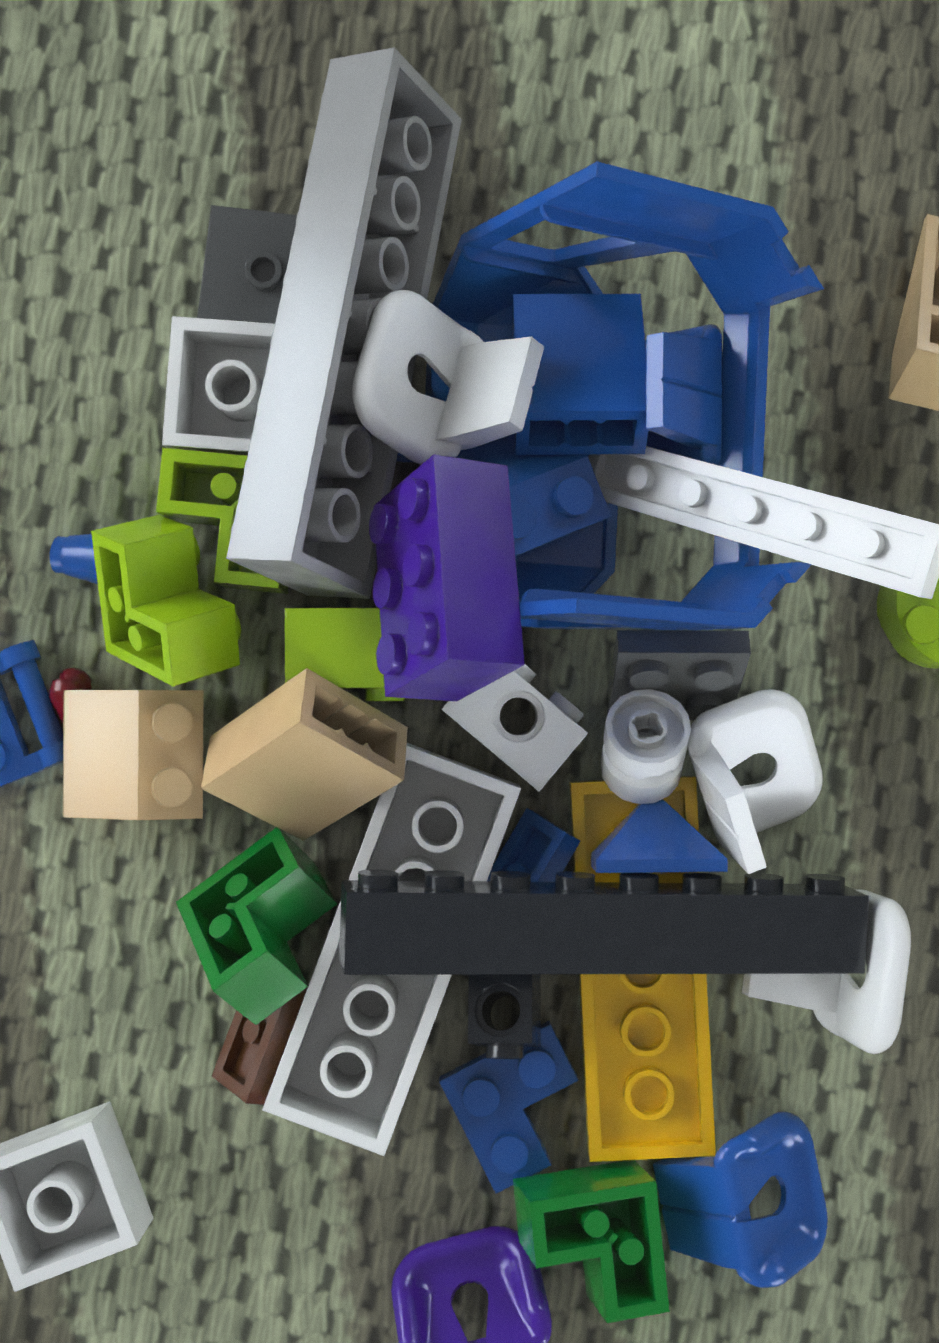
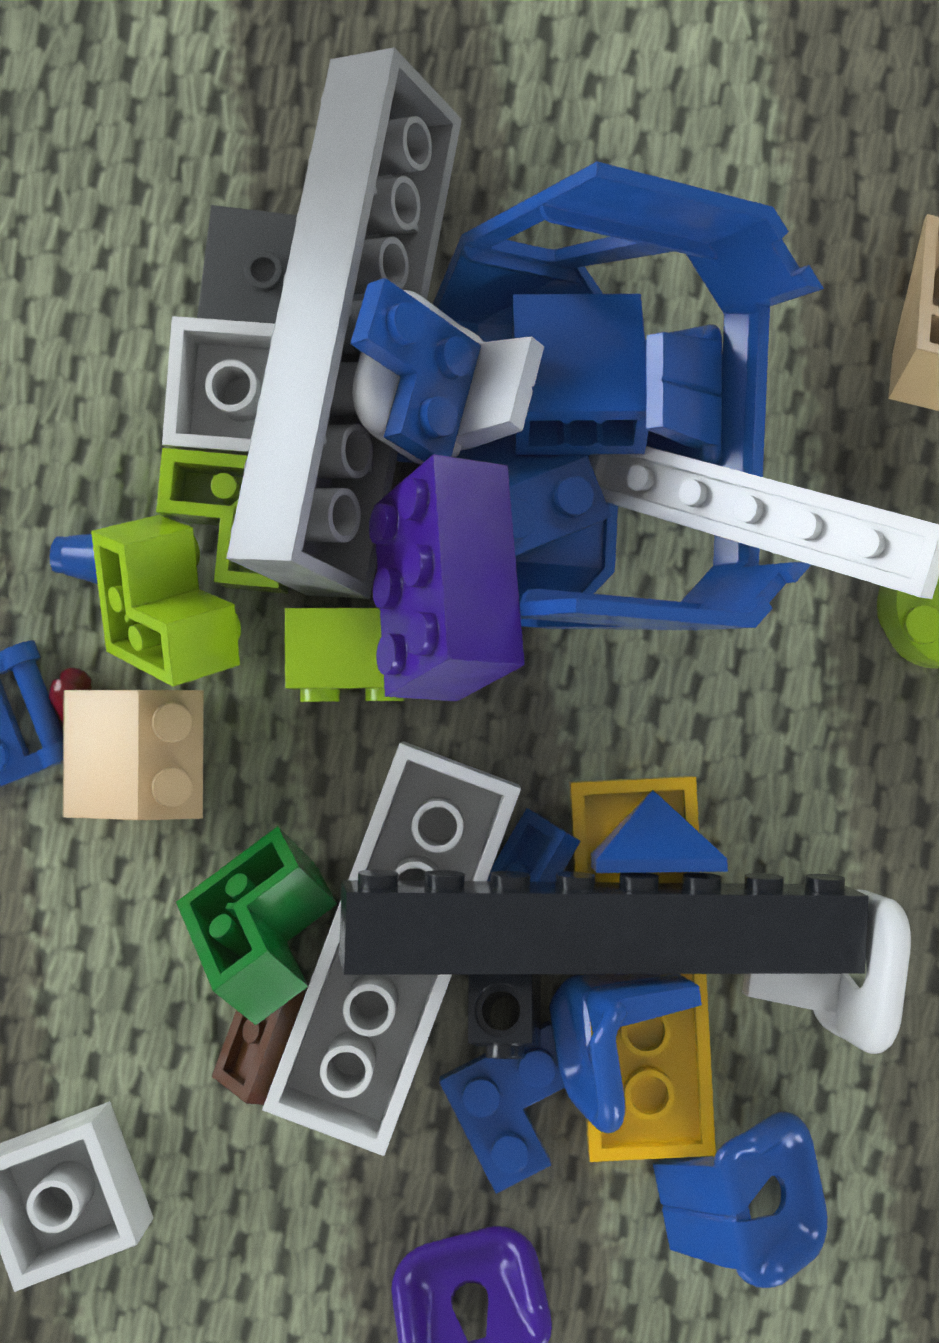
(305, 756): tan brick -> none
(432, 364): none -> blue plate
(531, 754): white brick -> none
(606, 1220): green brick -> none
(608, 1001): none -> blue piece
(644, 746): white wheel -> none
(689, 665): dark grey plate -> none
(730, 734): white piece -> none

